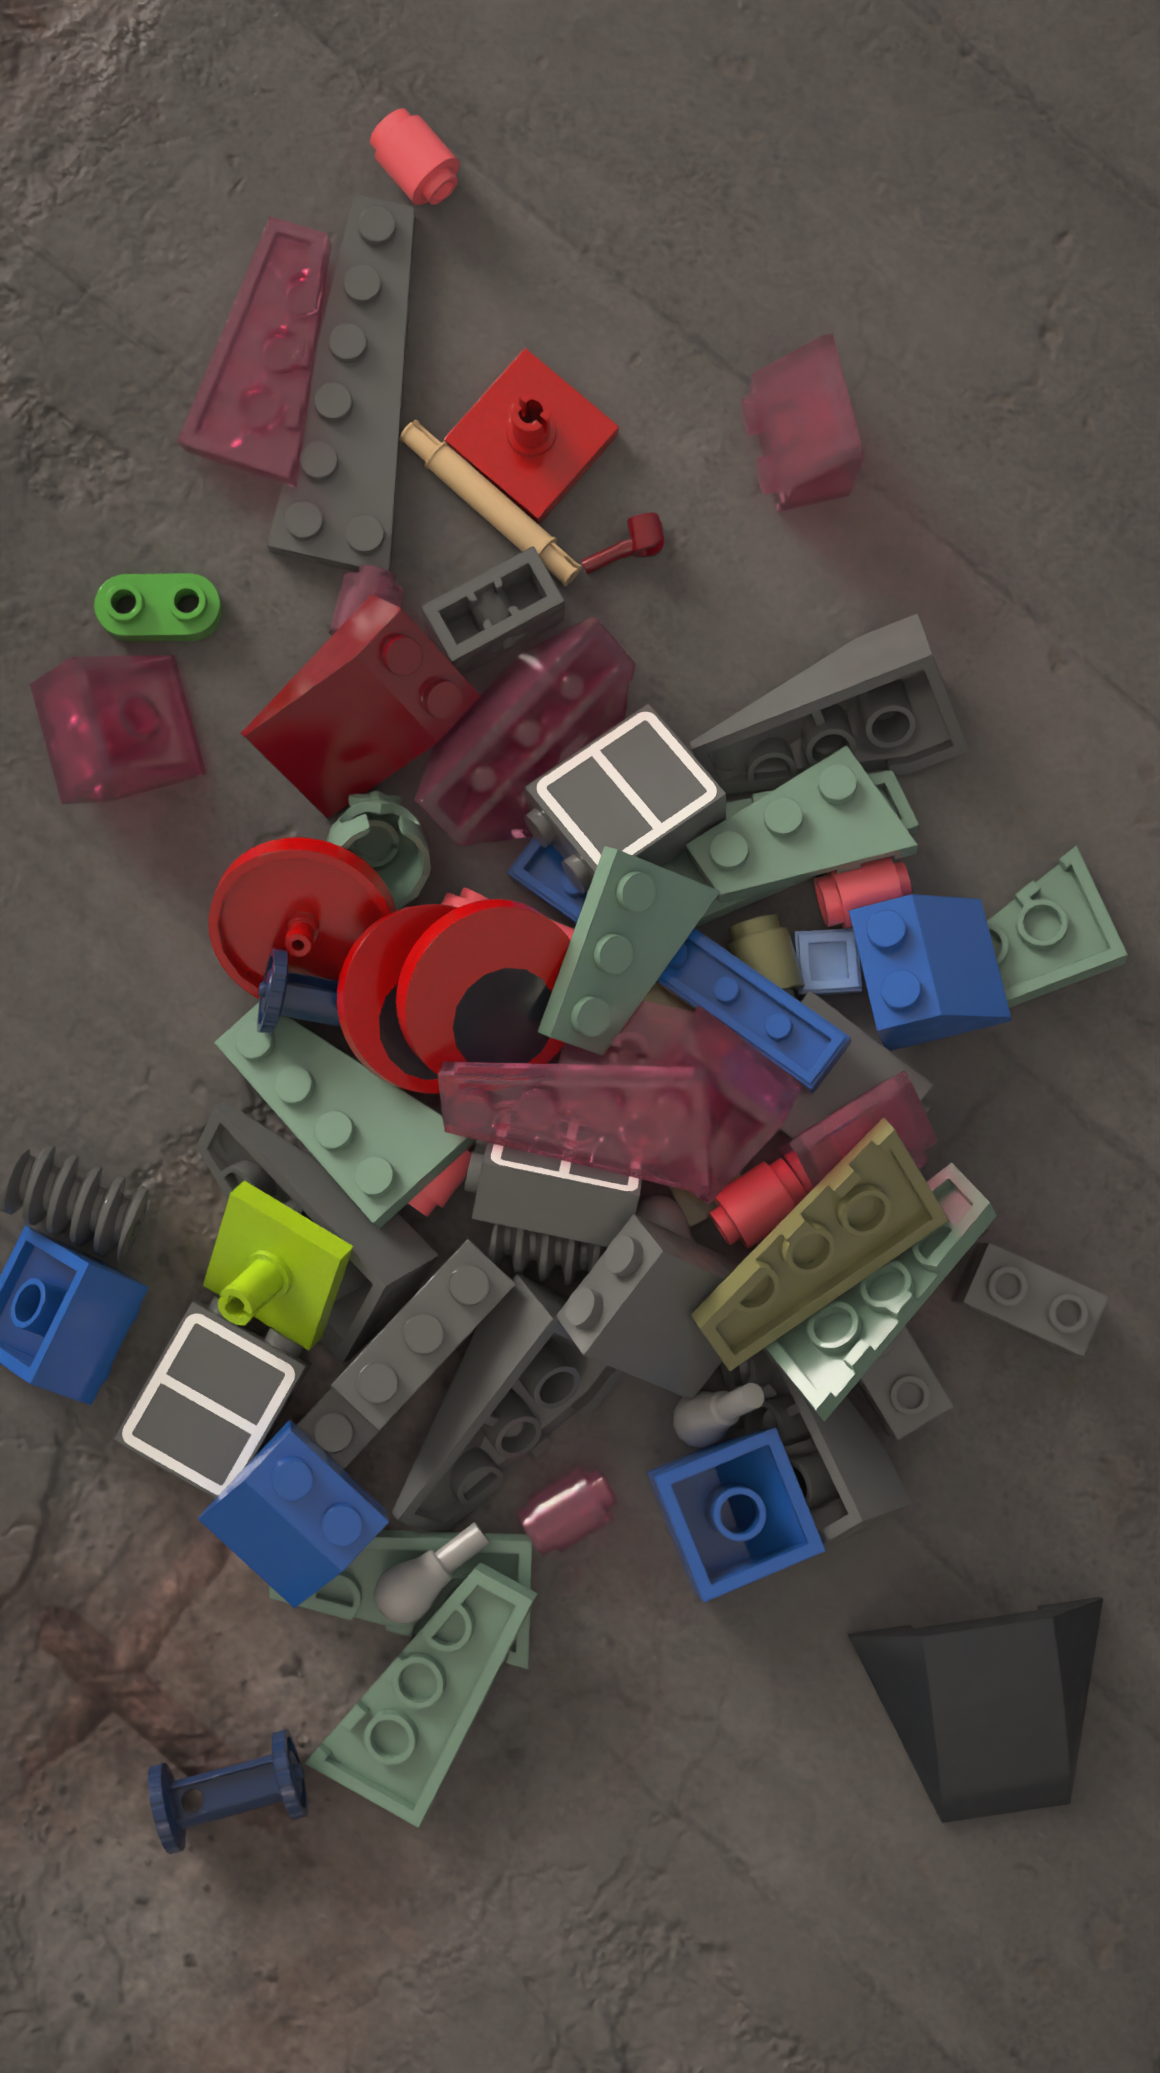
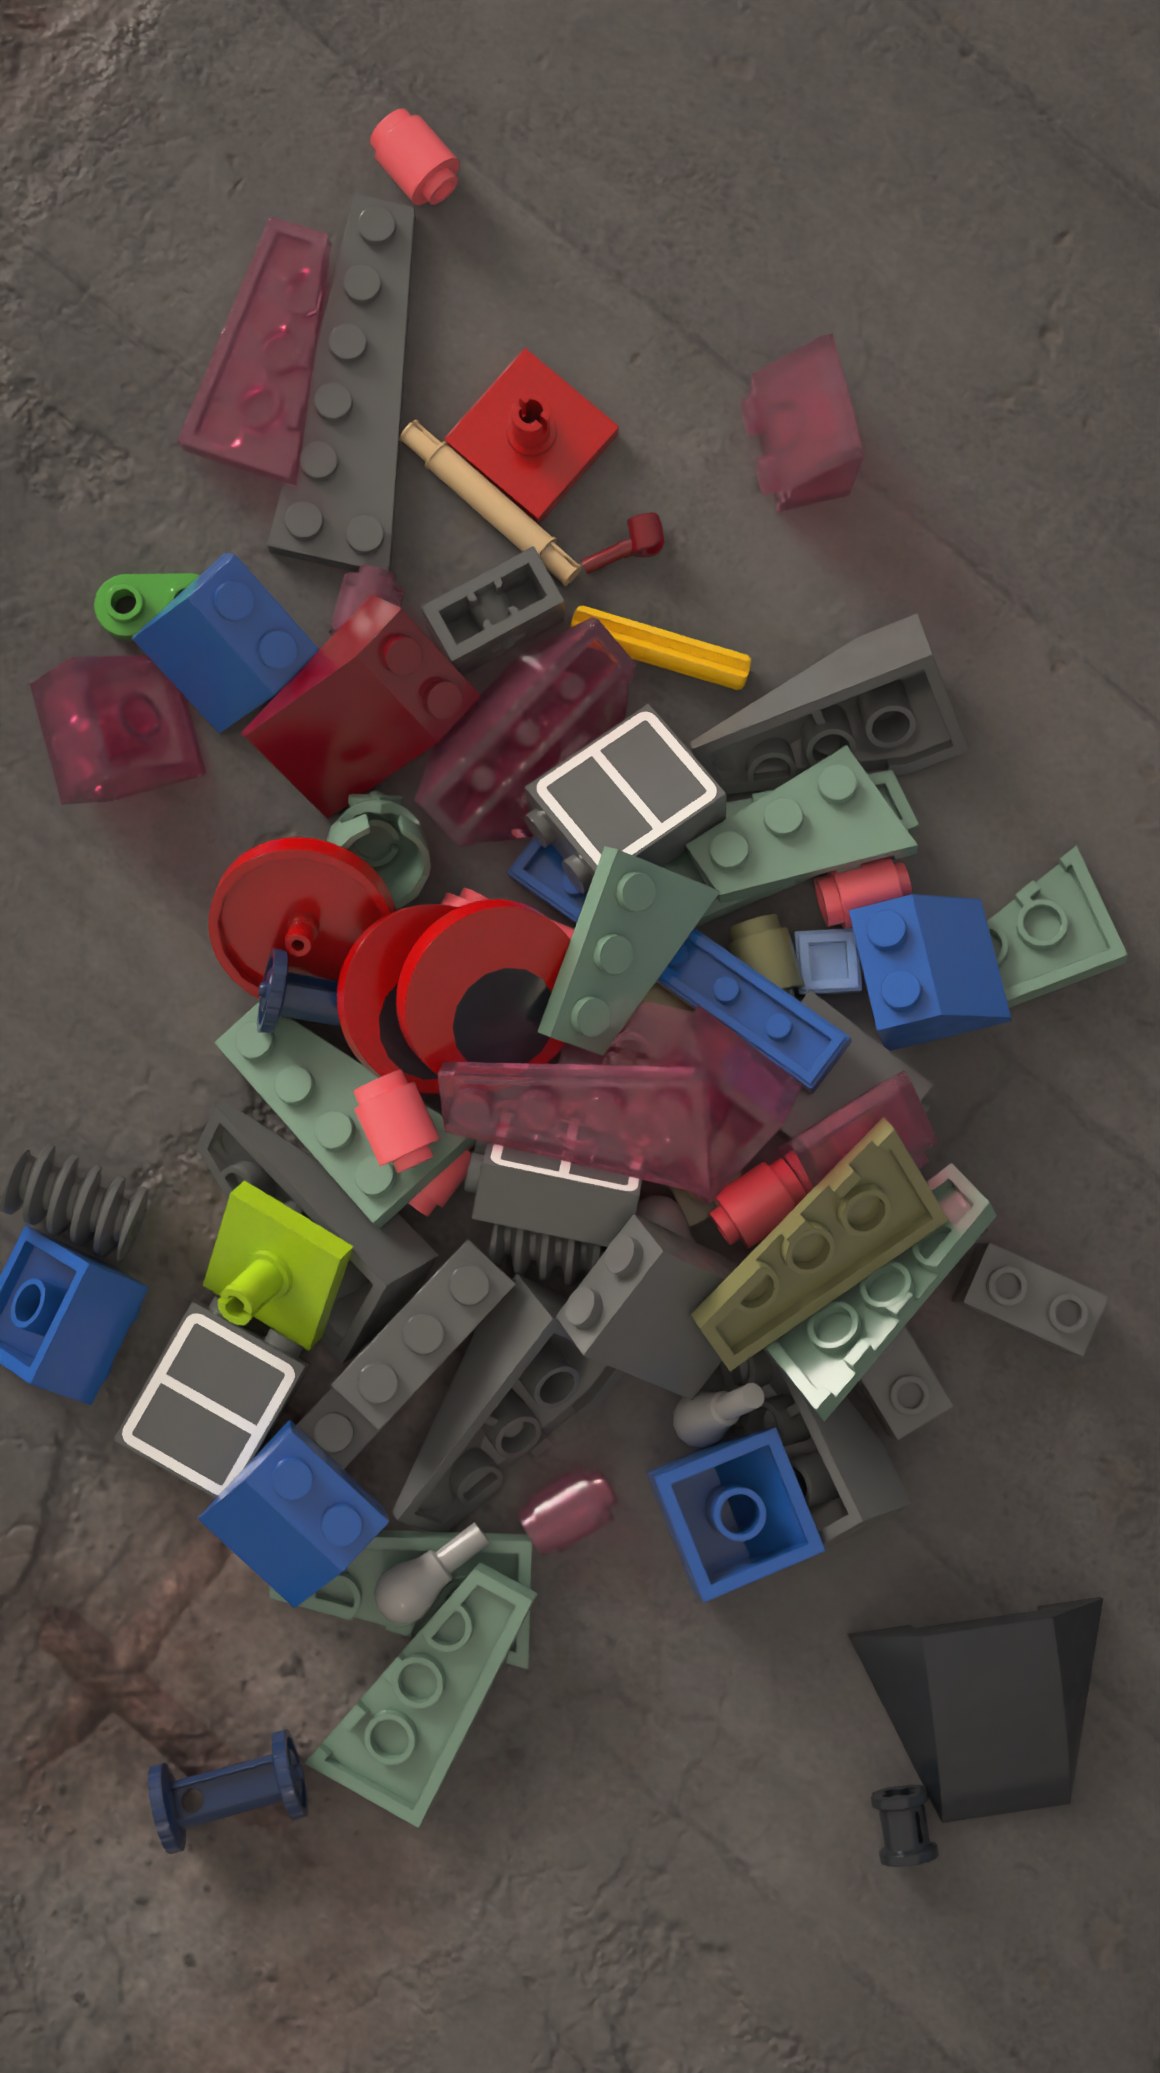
(226, 643): none -> blue slope
(395, 1121): none -> coral brick
(673, 650): none -> yellow axle
(904, 1826): none -> black bush

